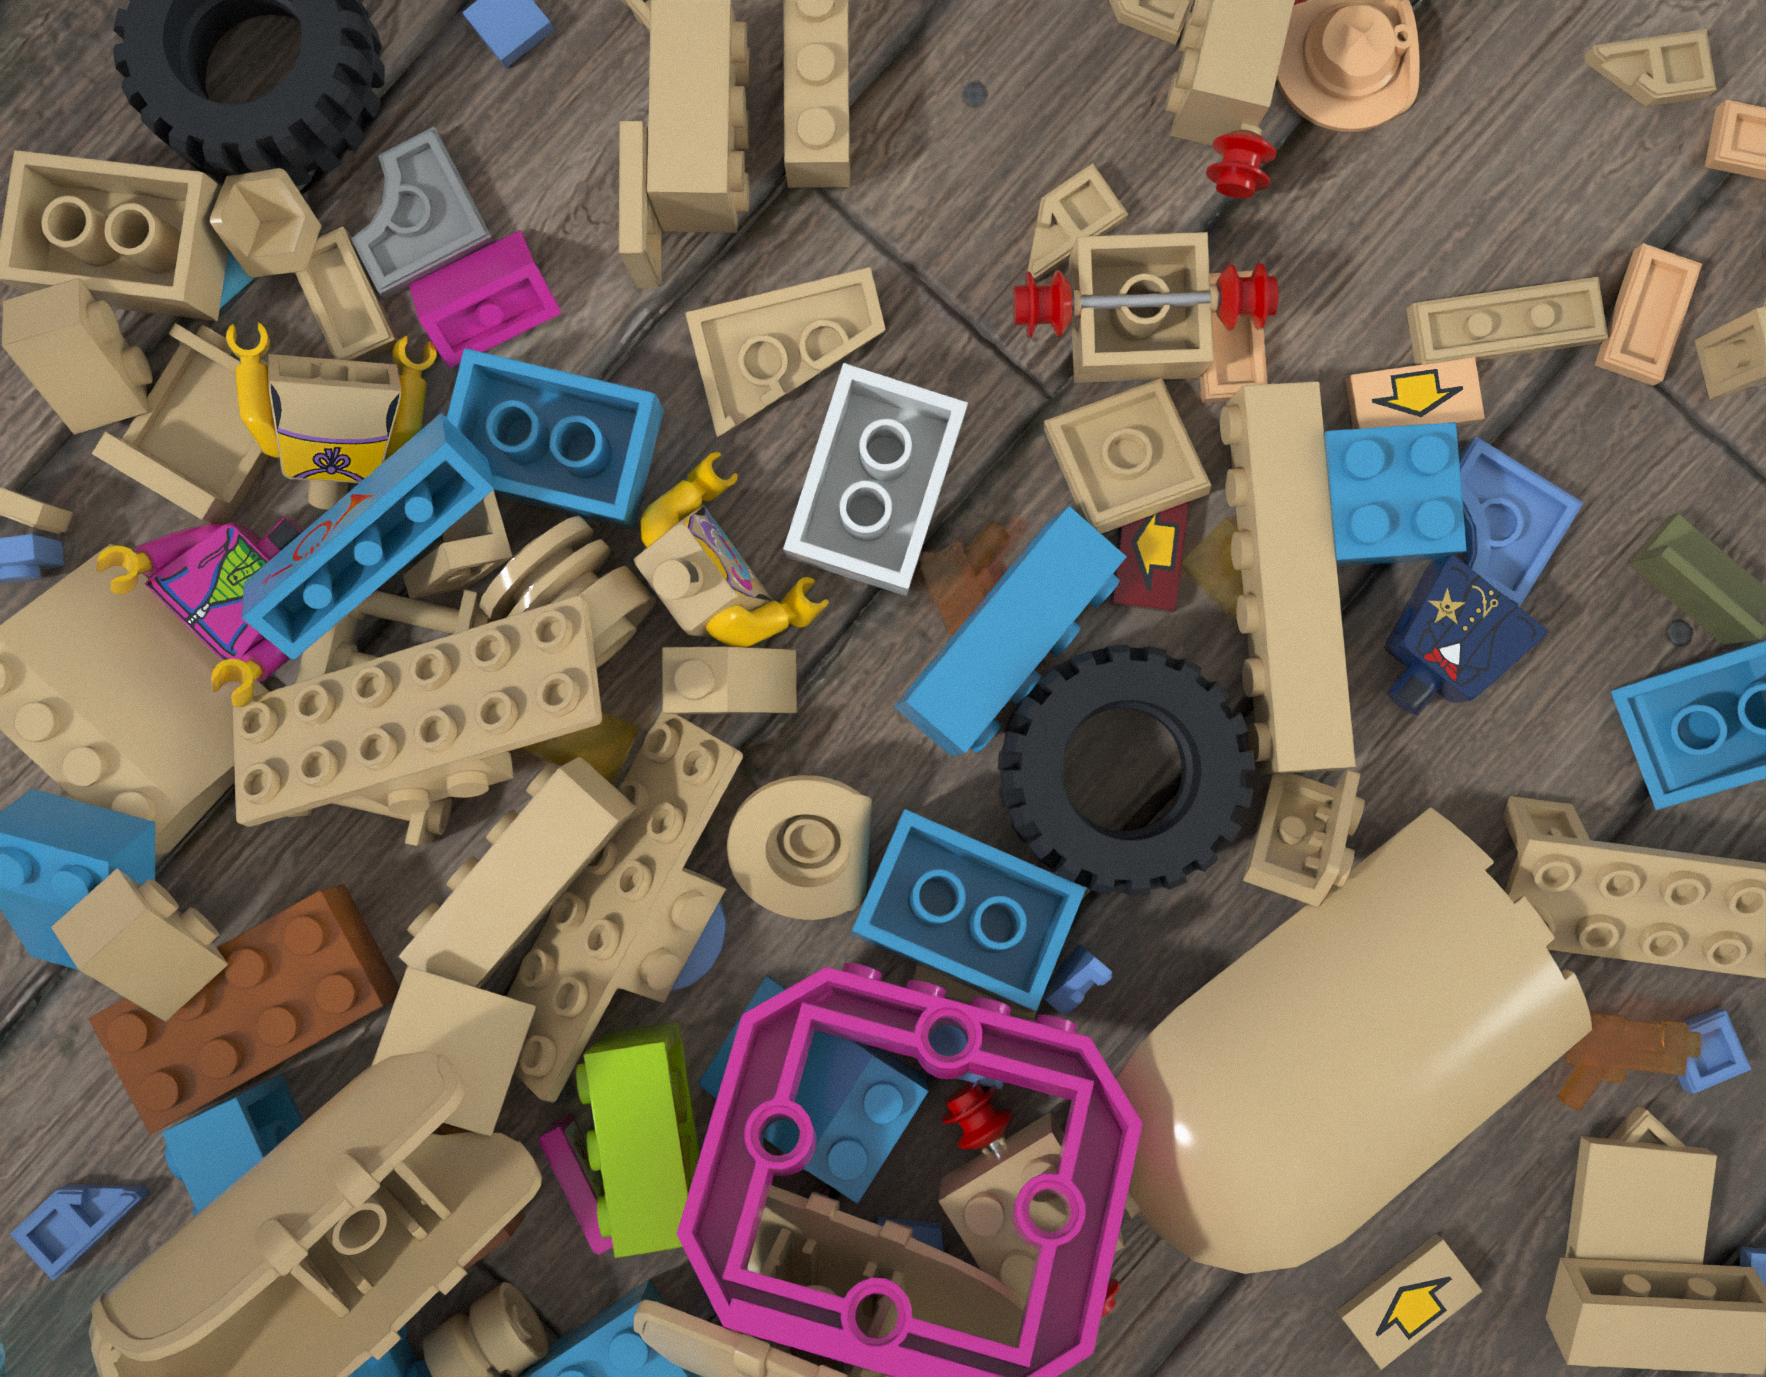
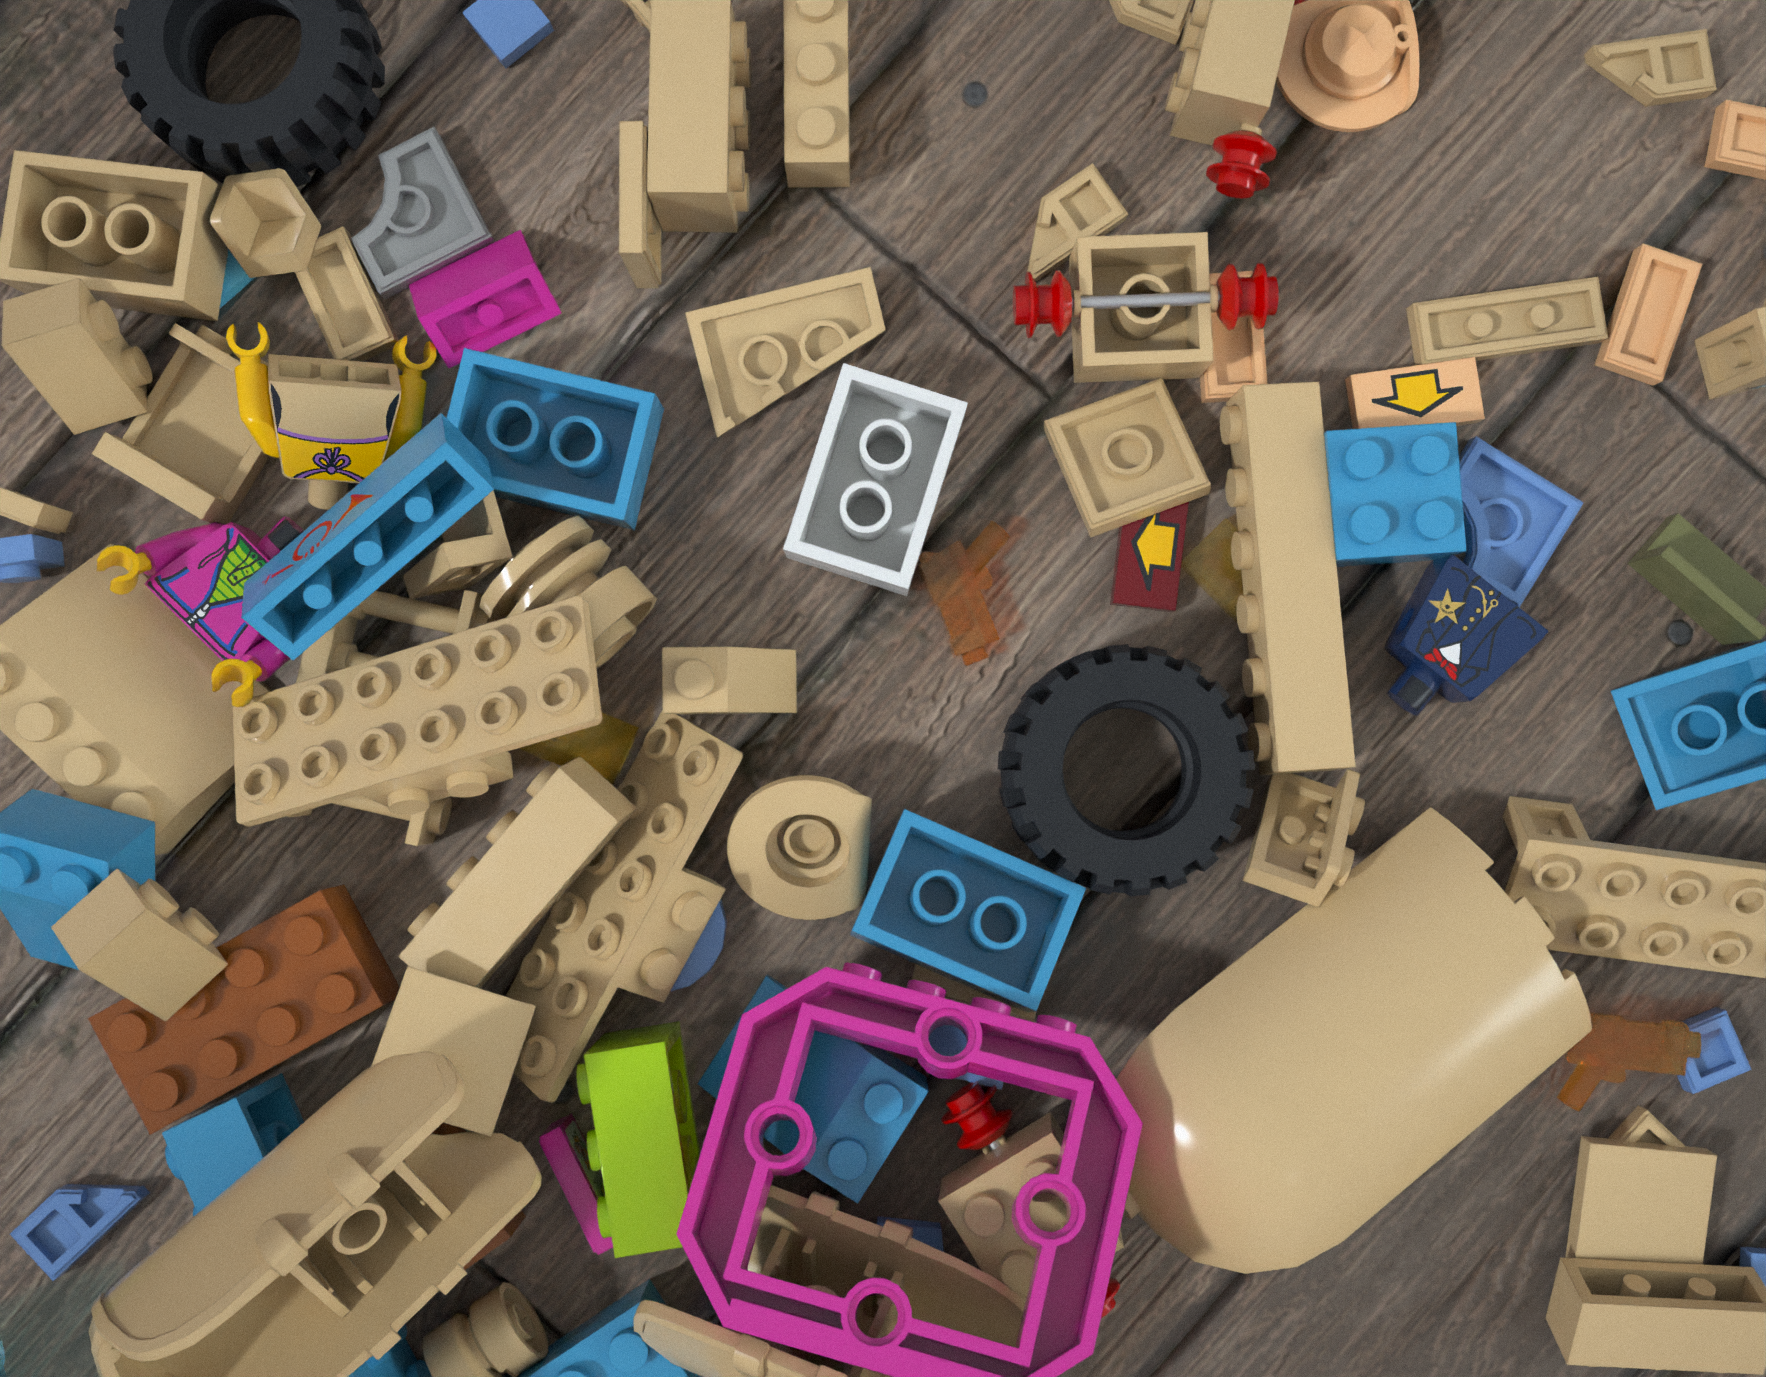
(705, 576): torso -> none
(1010, 634): dark azure brick -> none
(1074, 979): medium blue tile -> none
(1409, 1301): tan tile -> none

